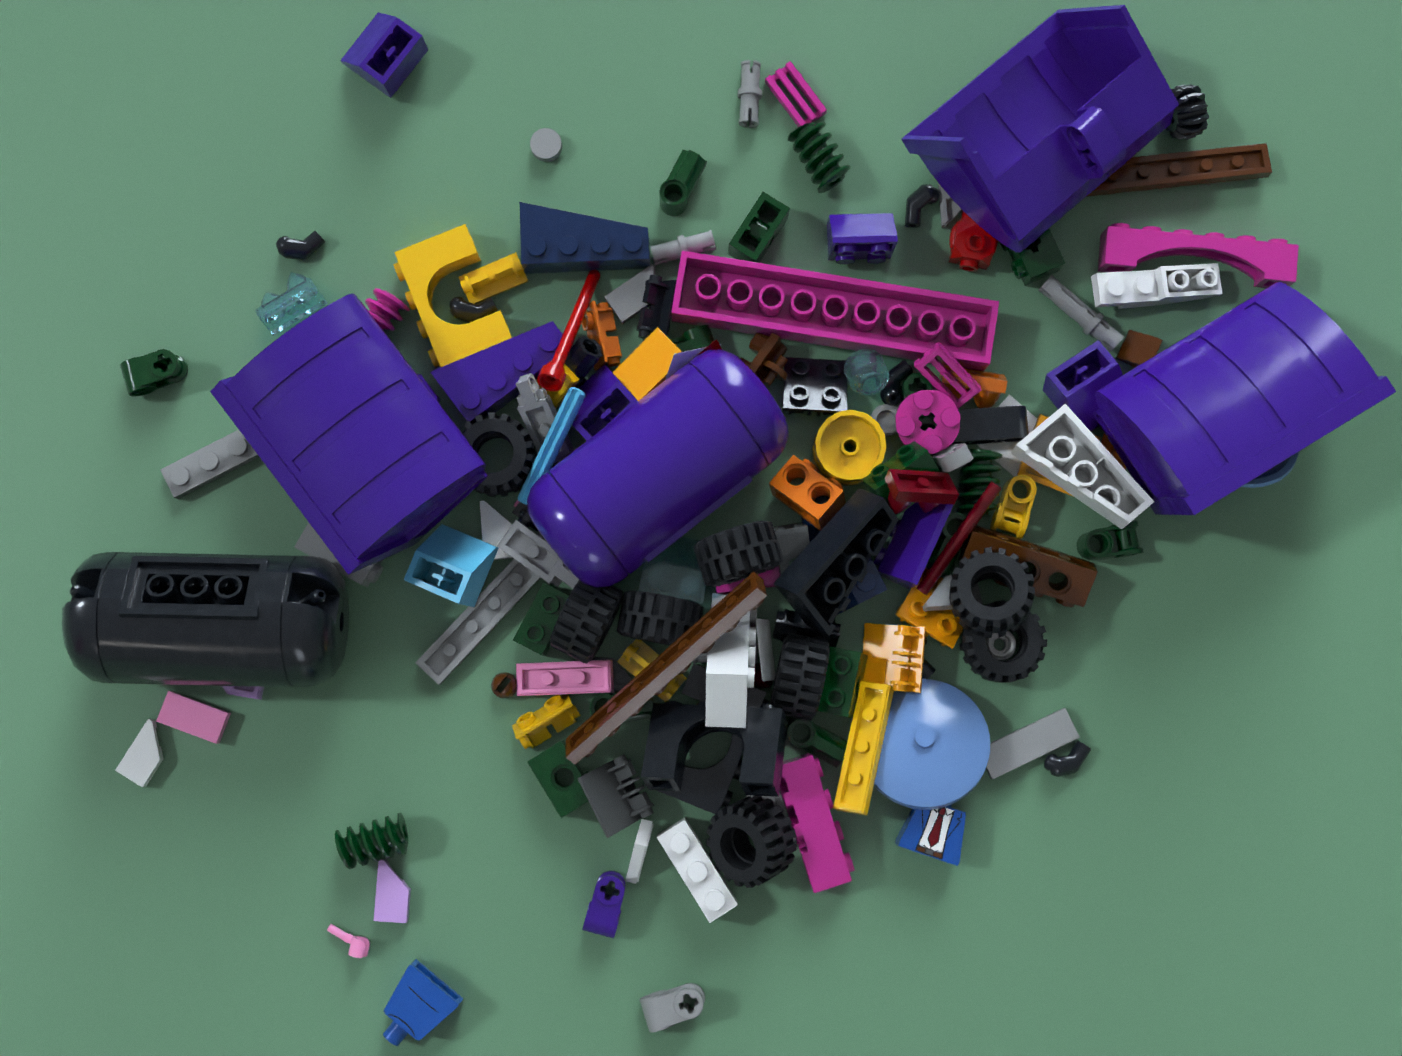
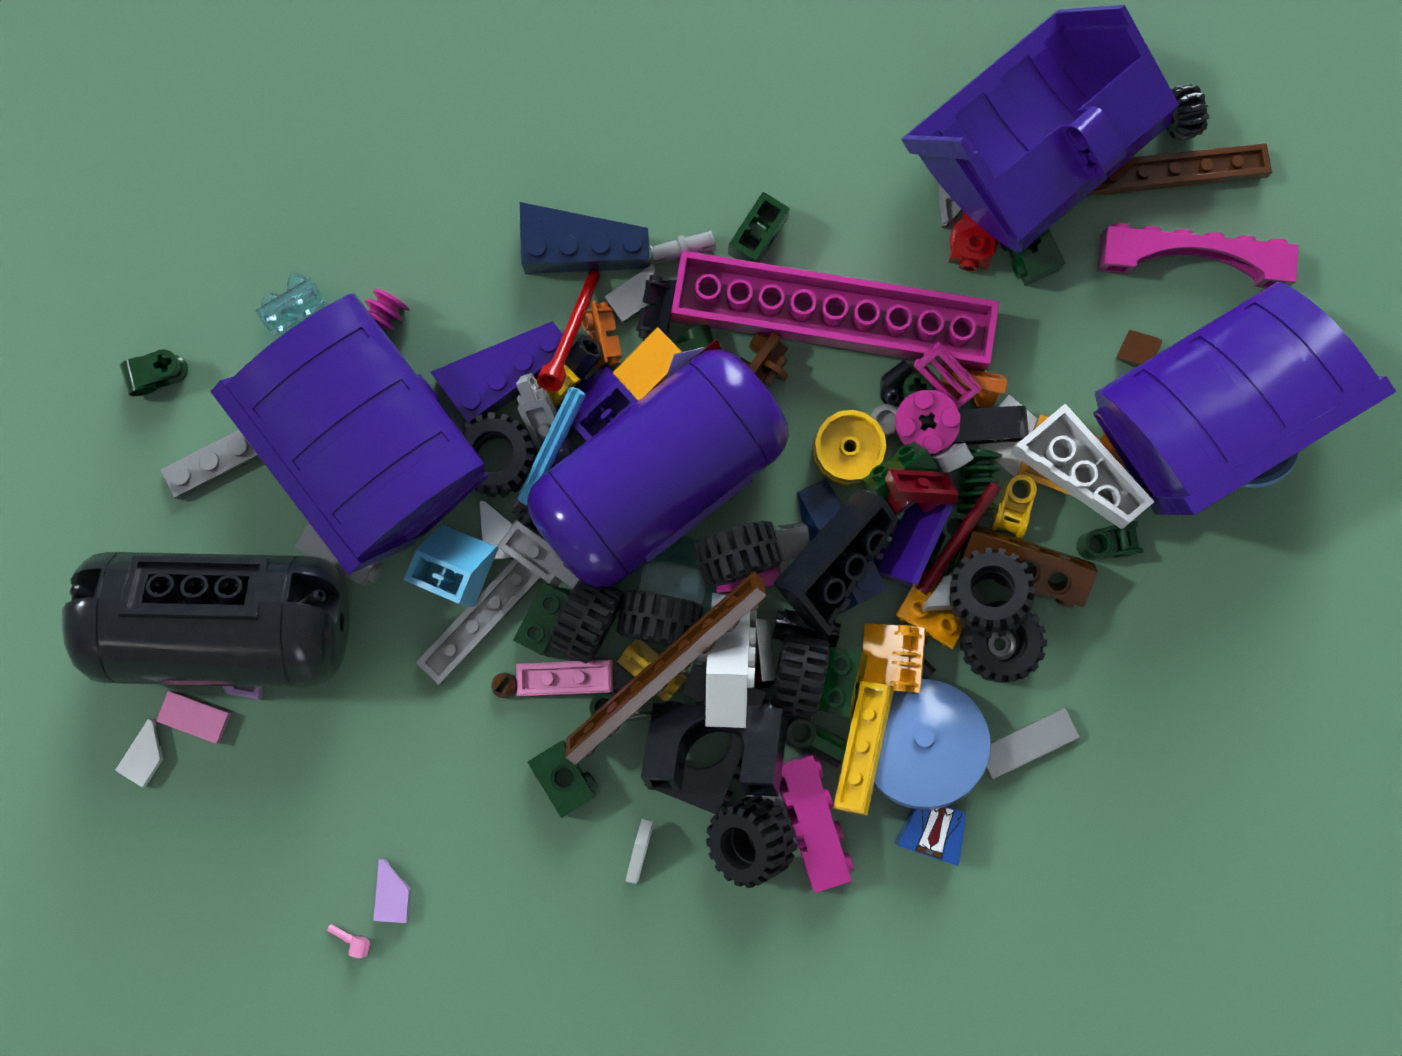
(299, 249): black arm -> none
(372, 843): dark green piece -> none
(386, 53): dark purple slope -> none
(418, 1004): blue torso -> none
(423, 268): yellow arch -> none
(470, 312): black arm -> none
(493, 278): yellow hinge -> none
(532, 726): yellow hinge -> none
(546, 144): light grey tile -> none
(605, 909): dark purple piece -> none
(615, 795): dark grey hinge -> none
(666, 1008): light grey piece -> none
(681, 181): dark green piece -> none
(697, 870): white arch -> none
(749, 93): light grey pin -> none
(780, 74): dark pink tile -> none
(802, 497): orange brick -> none
(814, 386): black hinge -> none
(818, 155): dark green piece -> none
(861, 237): dark purple slope -> none
(866, 372): clear light blue head -> none
(916, 201): black arm -> none
(1067, 764): black arm -> none
(1079, 379): dark purple slope -> none
(1081, 313): light grey pin -> none
(1156, 286): white slope -> none

